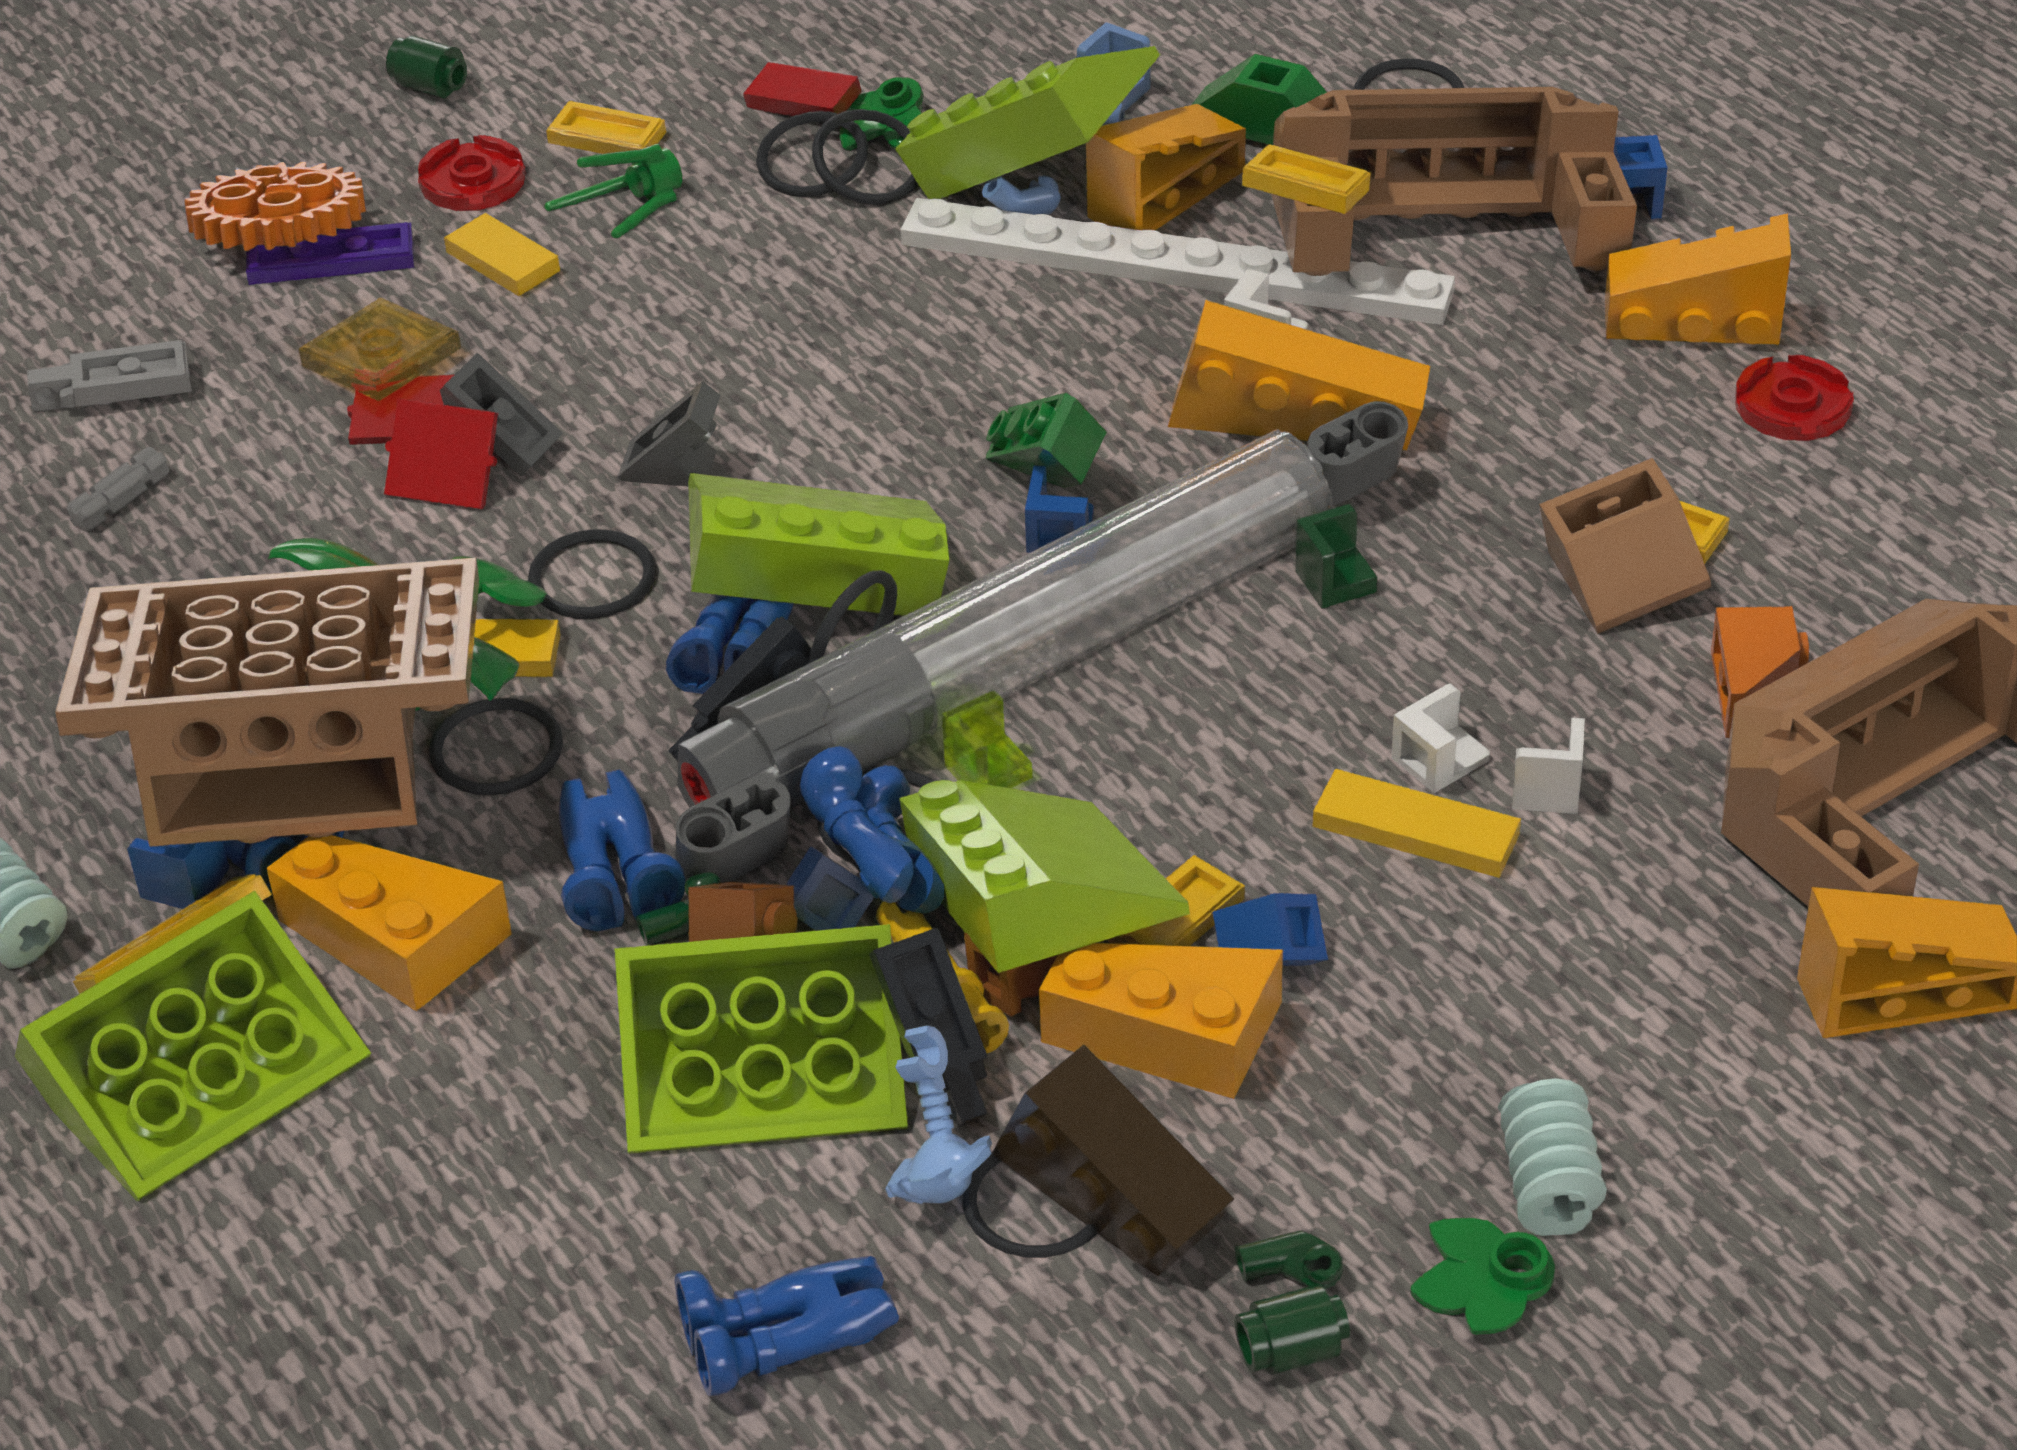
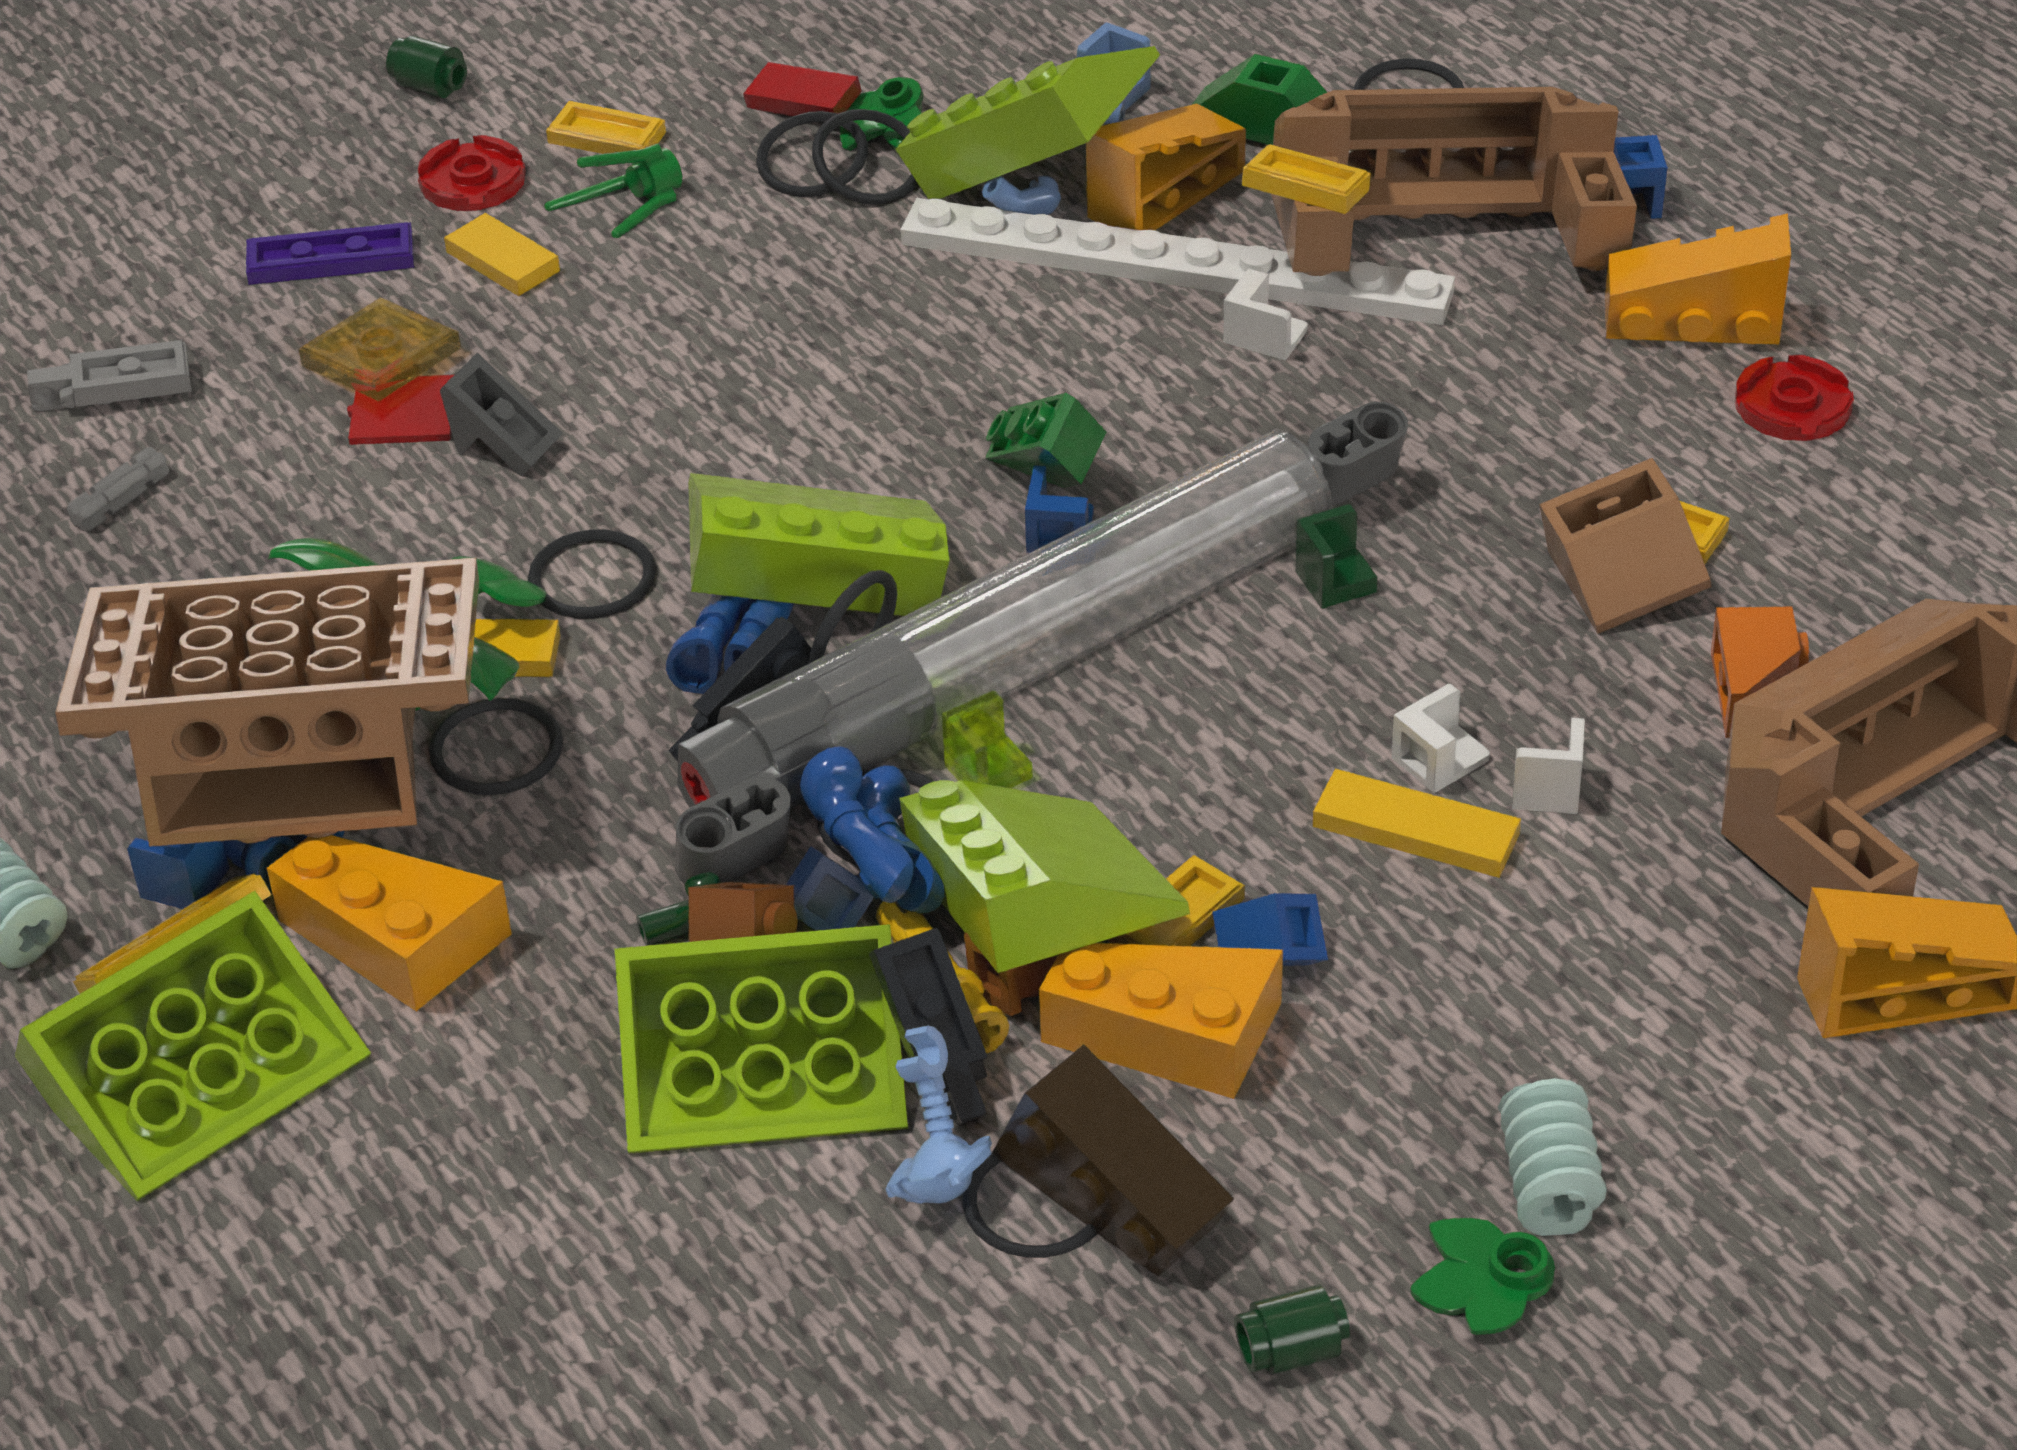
(275, 205): orange gear -> none
(441, 453): red piece -> none
(620, 820): blue piece -> none
(674, 442): dark grey slope -> none
(782, 1320): blue piece -> none
(1270, 375): light orange wedge -> none
(1292, 1255): dark green arm -> none

